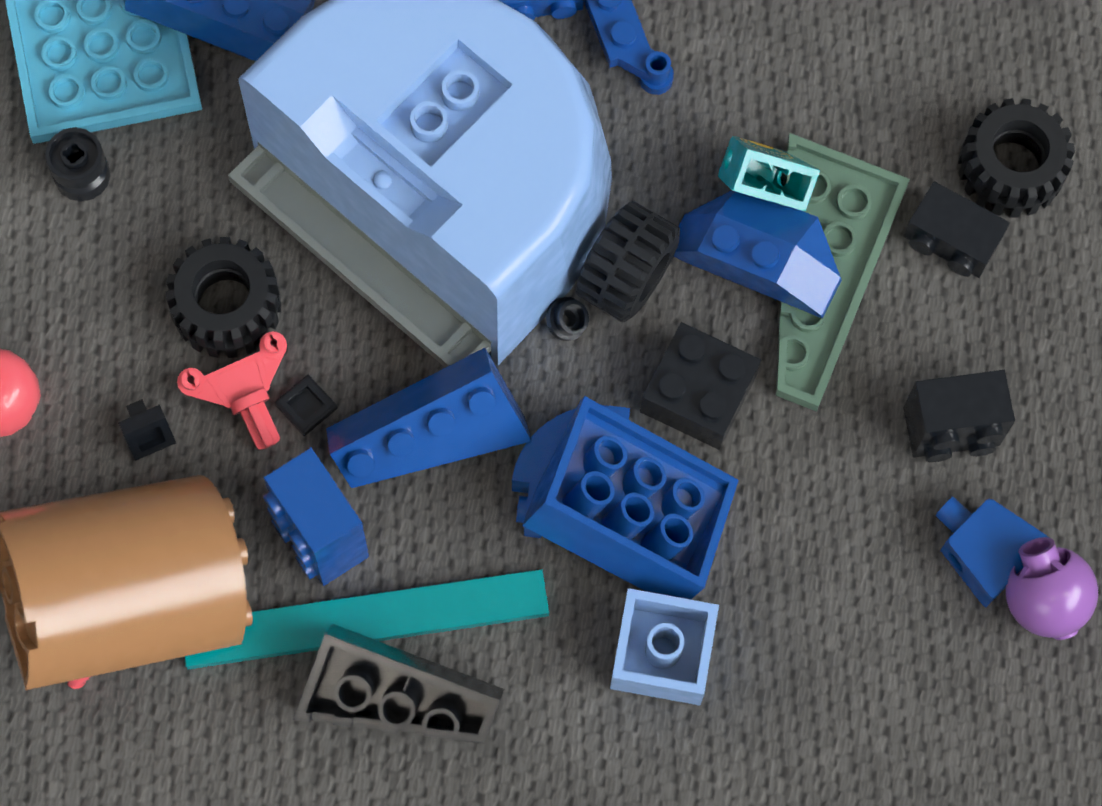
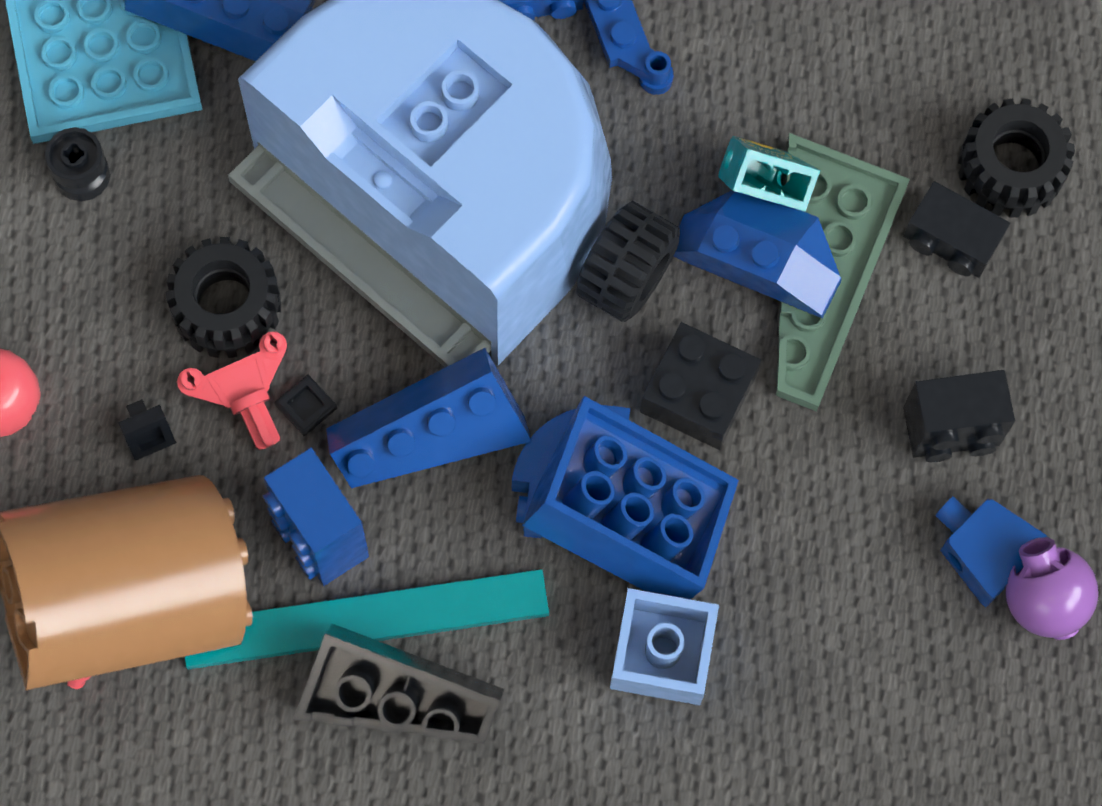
(577, 316): black plate -> none

